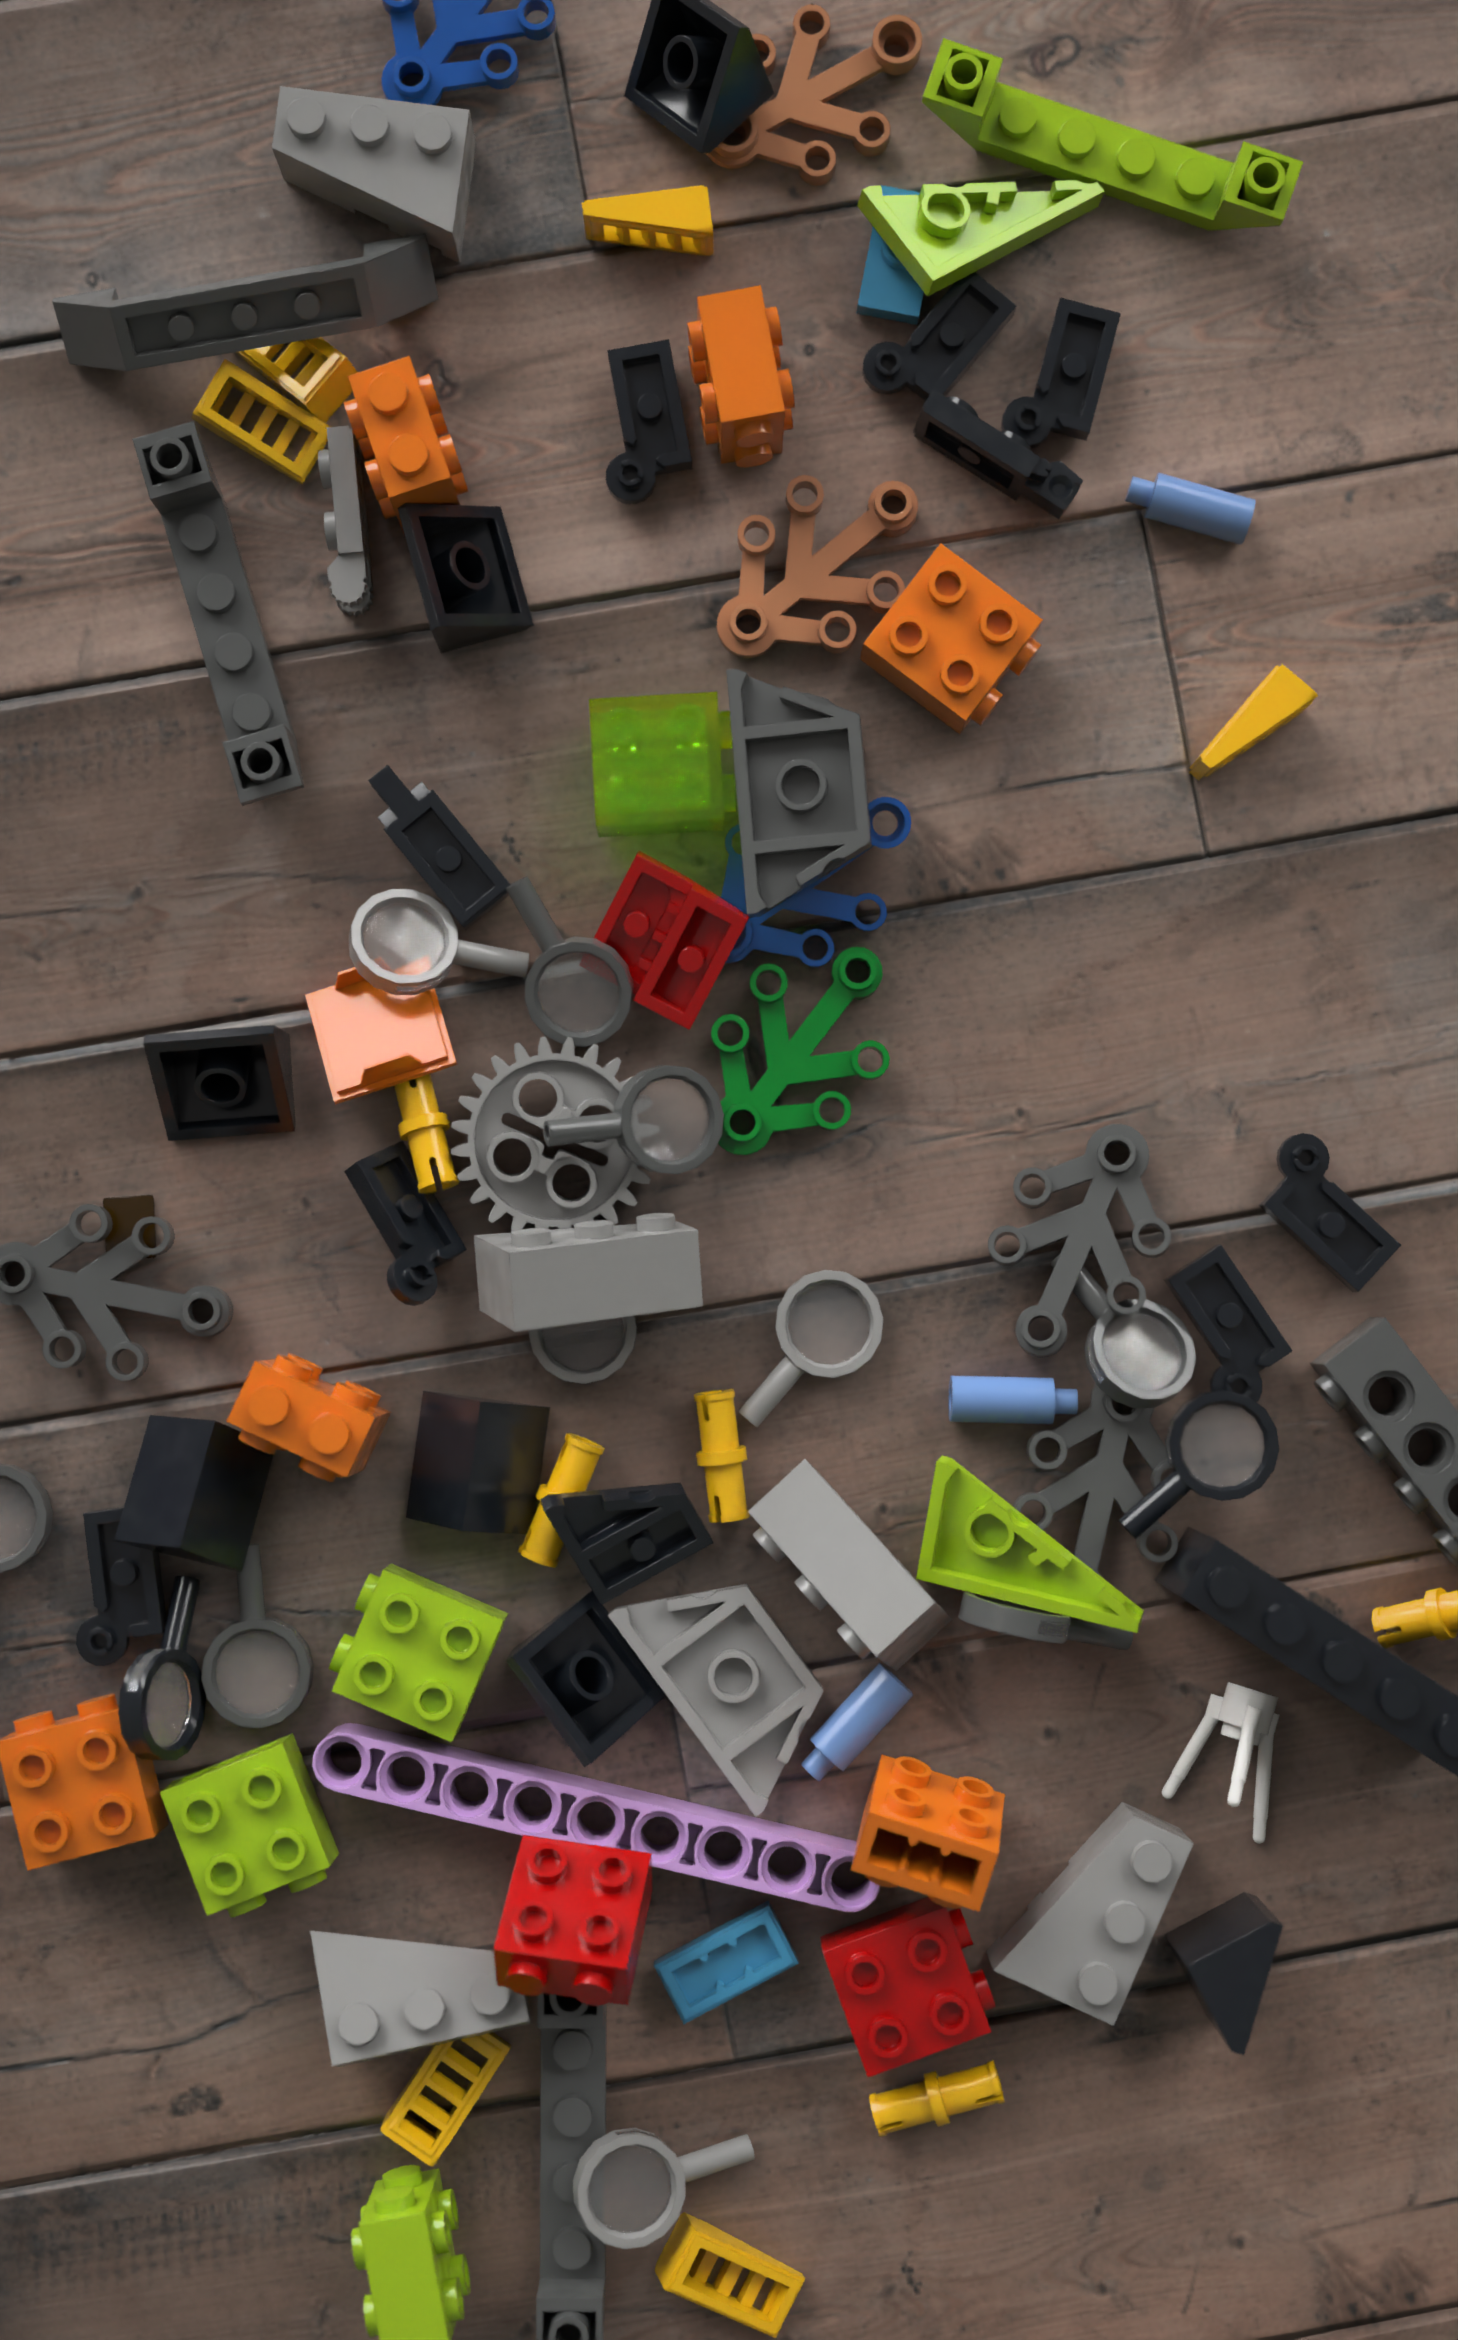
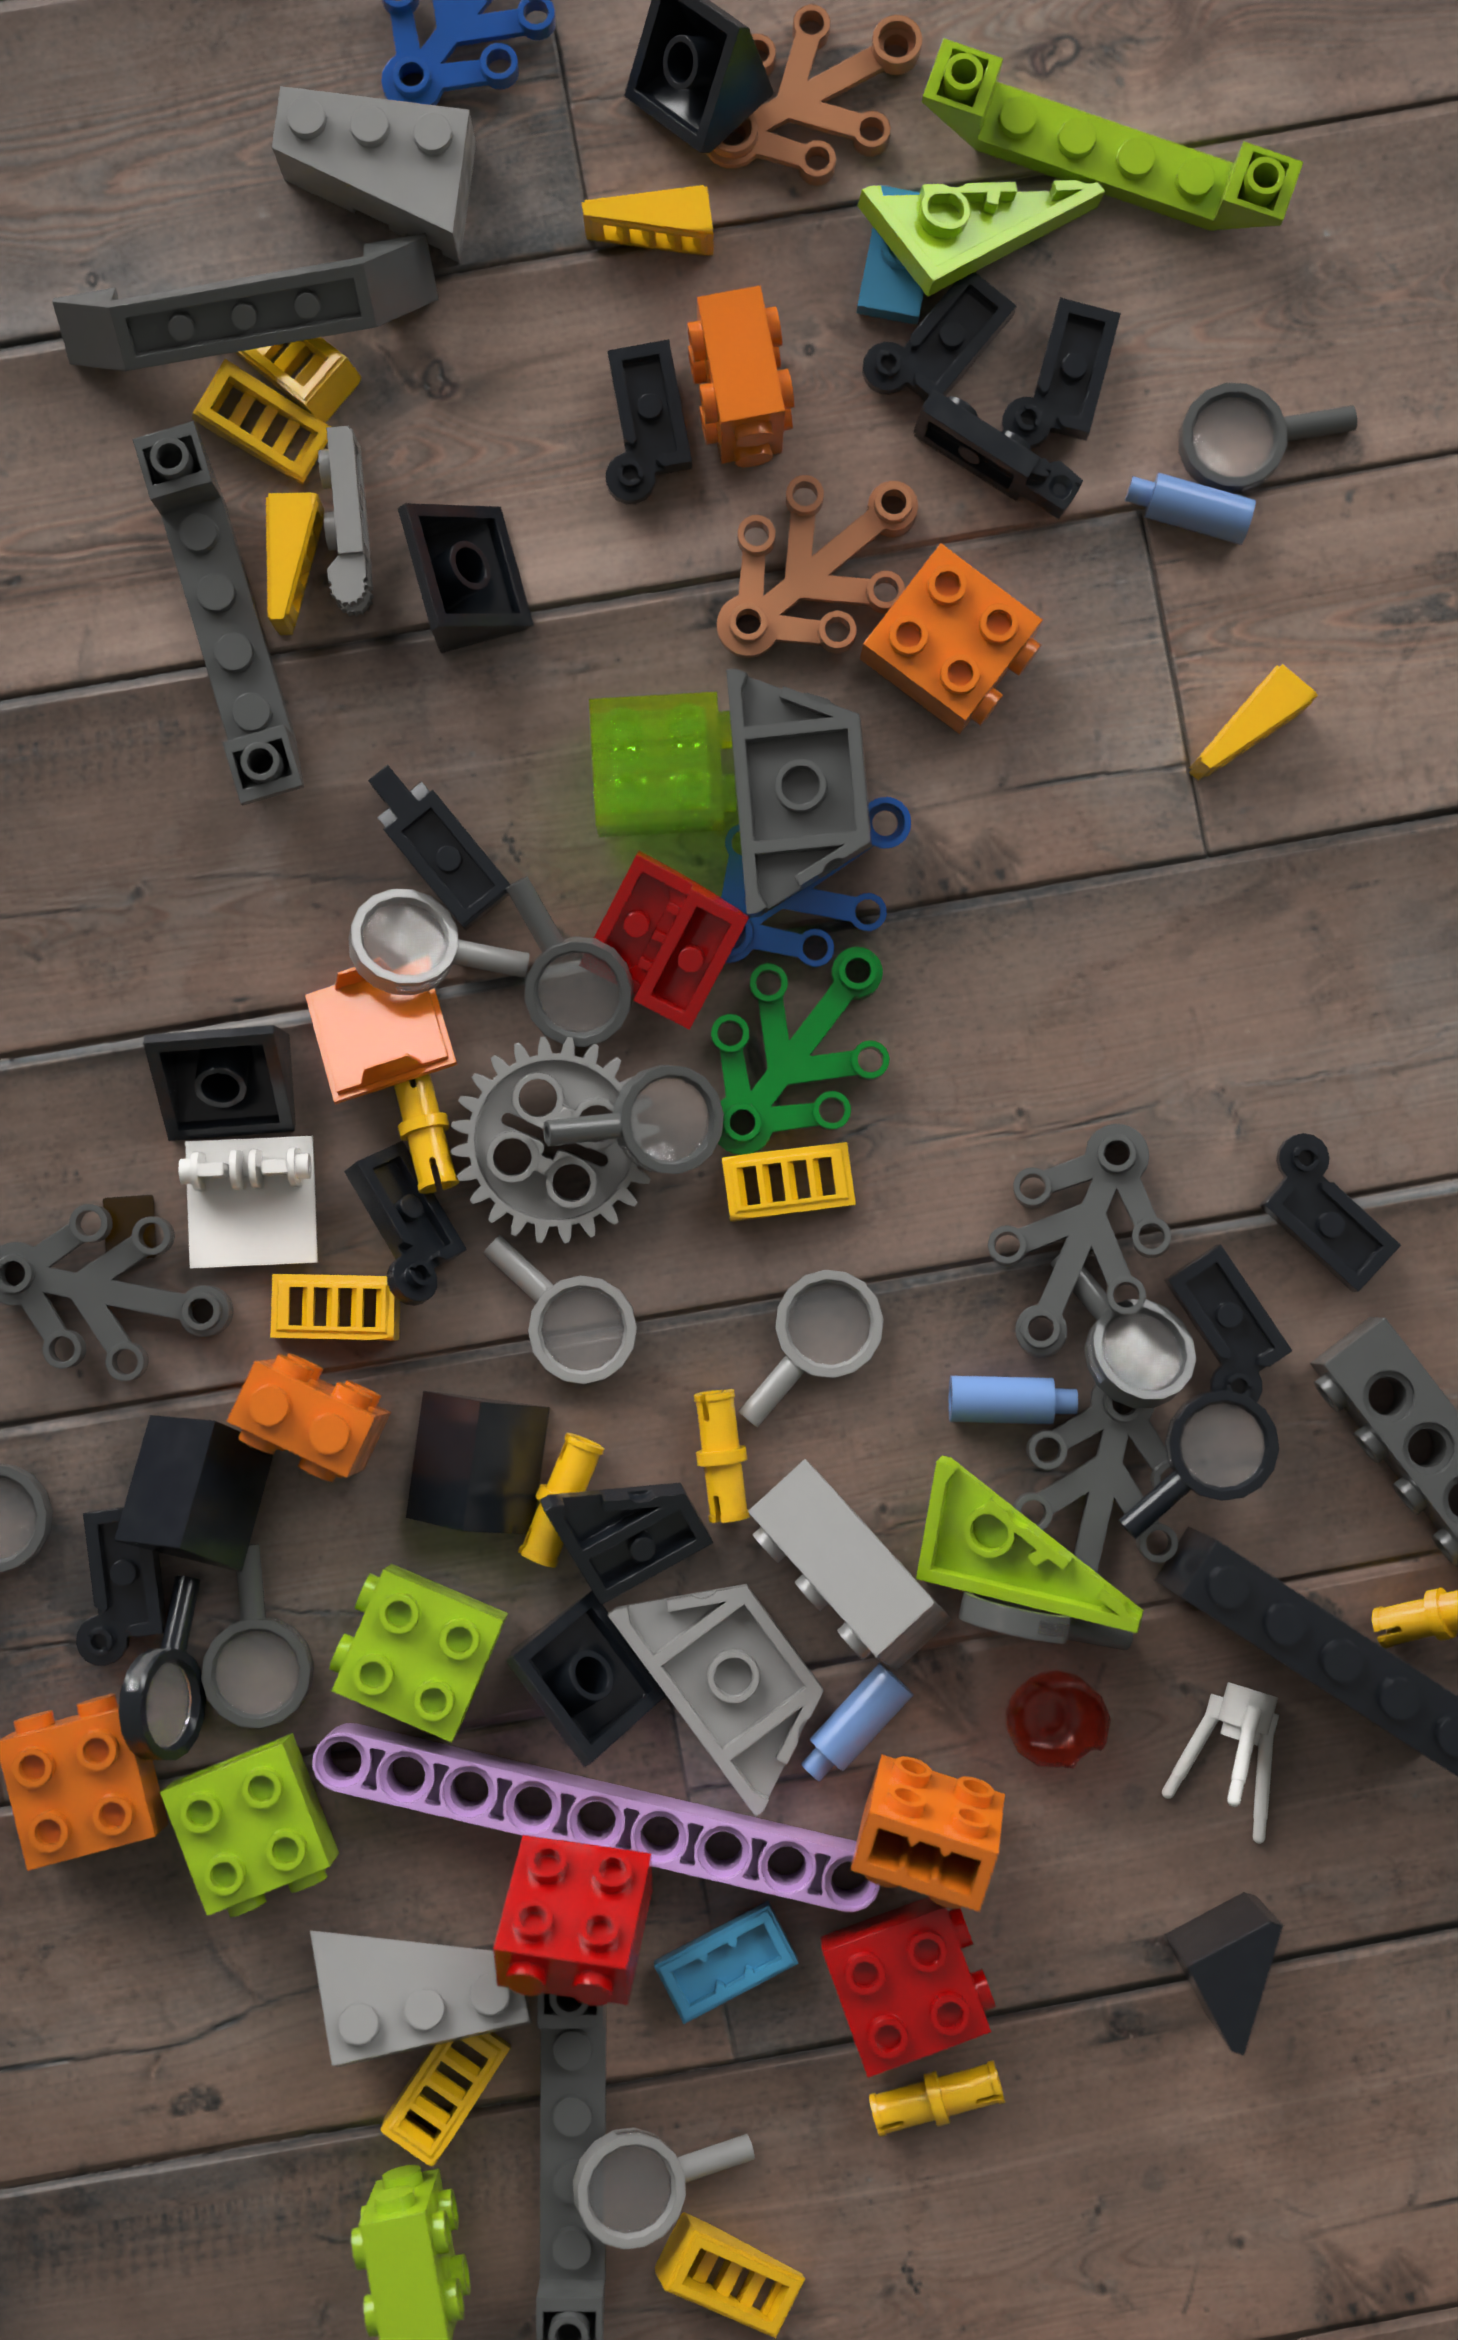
(250, 1201): none -> white hinge
(291, 543): none -> yellow slope
(387, 1308): none -> yellow slope
(400, 426): orange brick -> none
(588, 1272): light grey wedge -> none
(736, 1191): none -> yellow slope
(1057, 1719): none -> clear red hair
(1098, 1915): light grey wedge -> none
(1239, 435): none -> piece

